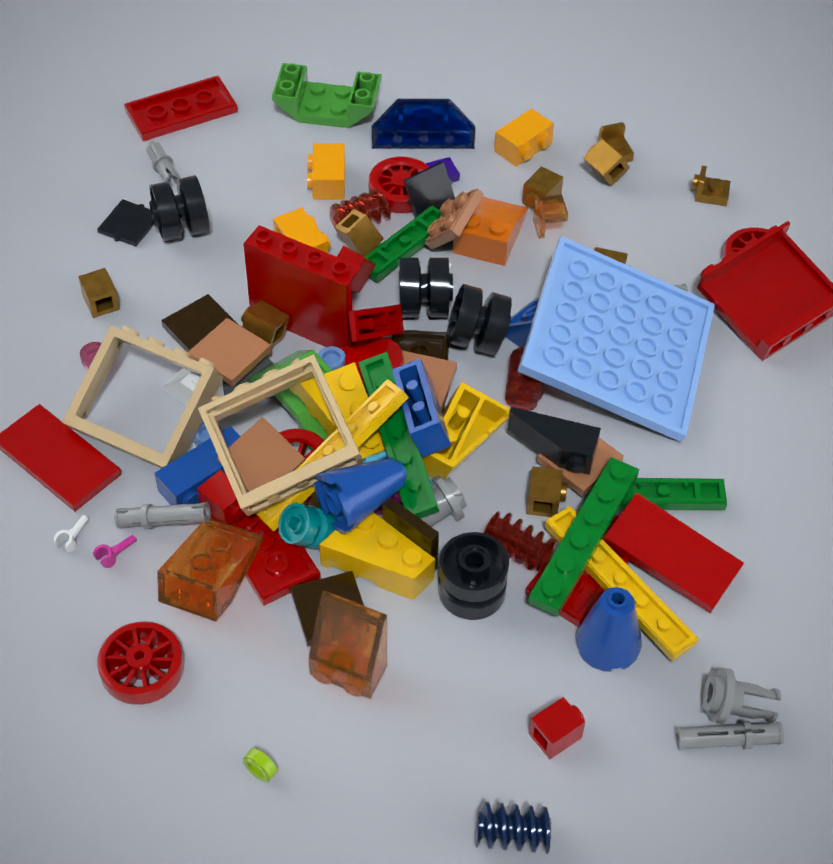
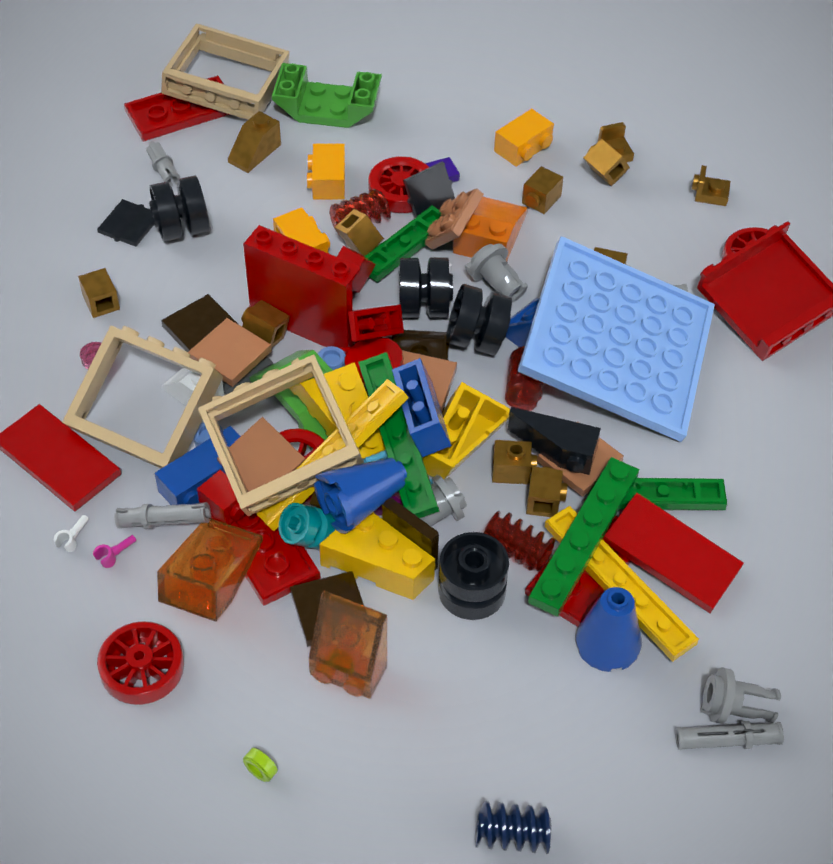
(214, 94): none -> tan window
(255, 141): none -> pearl gold slope
(423, 126): clear blue wedge -> none
(492, 266): none -> light grey piece
(513, 462): none -> pearl gold brick
(548, 210): clear orange panel -> none
(557, 727): red brick -> none

